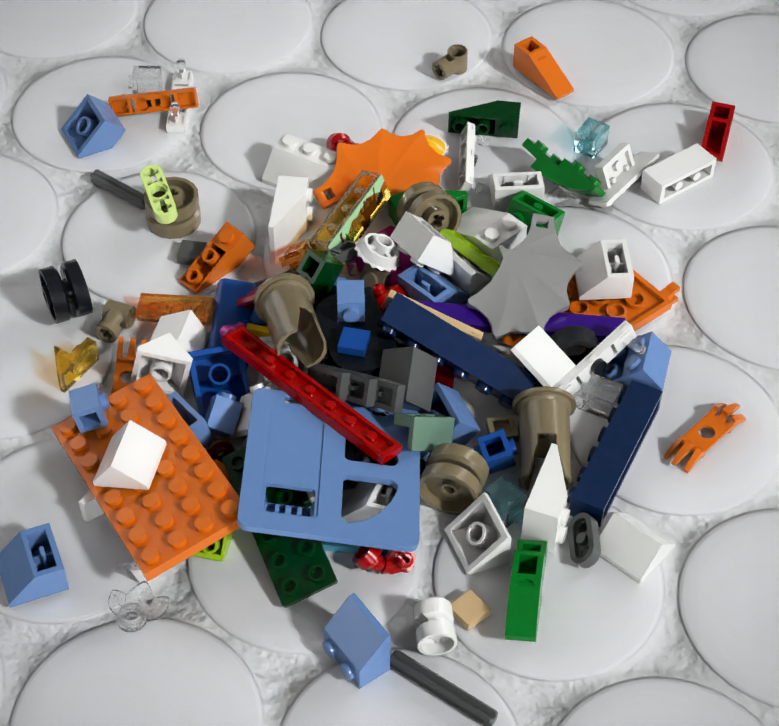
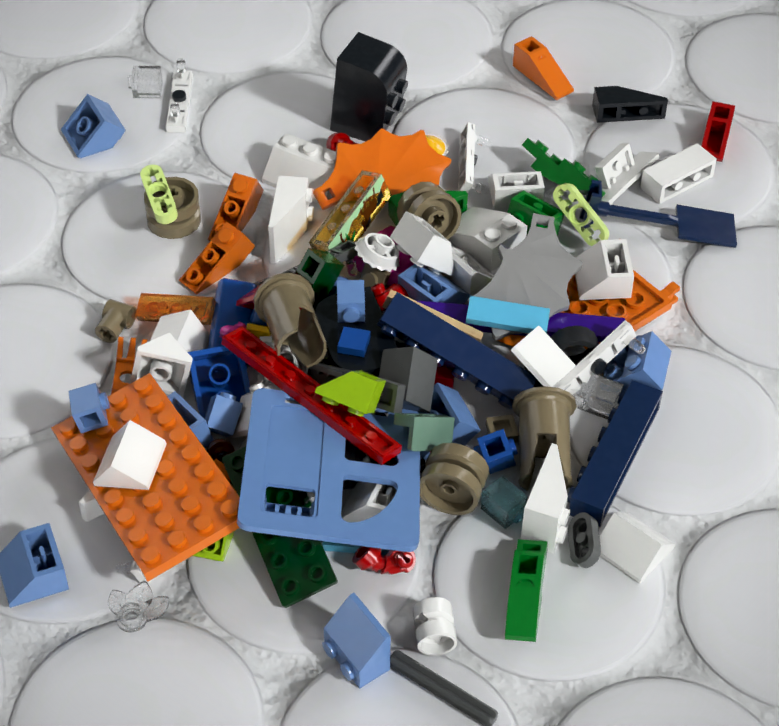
(61, 292): black wheel -> none
(74, 365): clear yellow slope -> none
(118, 188): dark grey axle -> none
(153, 101): orange piece -> none
(189, 251): dark grey tile -> none
(238, 203): none -> orange slope
(294, 254): clear orange plate -> none
(354, 389): none -> lime slope
(368, 87): none -> black brick
(452, 63): dark tan piece -> none
(470, 610): tan tile -> none
(471, 251): lime tile -> none
(480, 537): white slope -> none
(490, 119): dark green slope -> none
(506, 315): none -> medium azure tile
(575, 196): none -> yellowish green beam
(591, 138): clear light blue brick -> none
(626, 104): none -> black slope
(691, 222): none -> dark blue piece
(695, 442): orange piece -> none

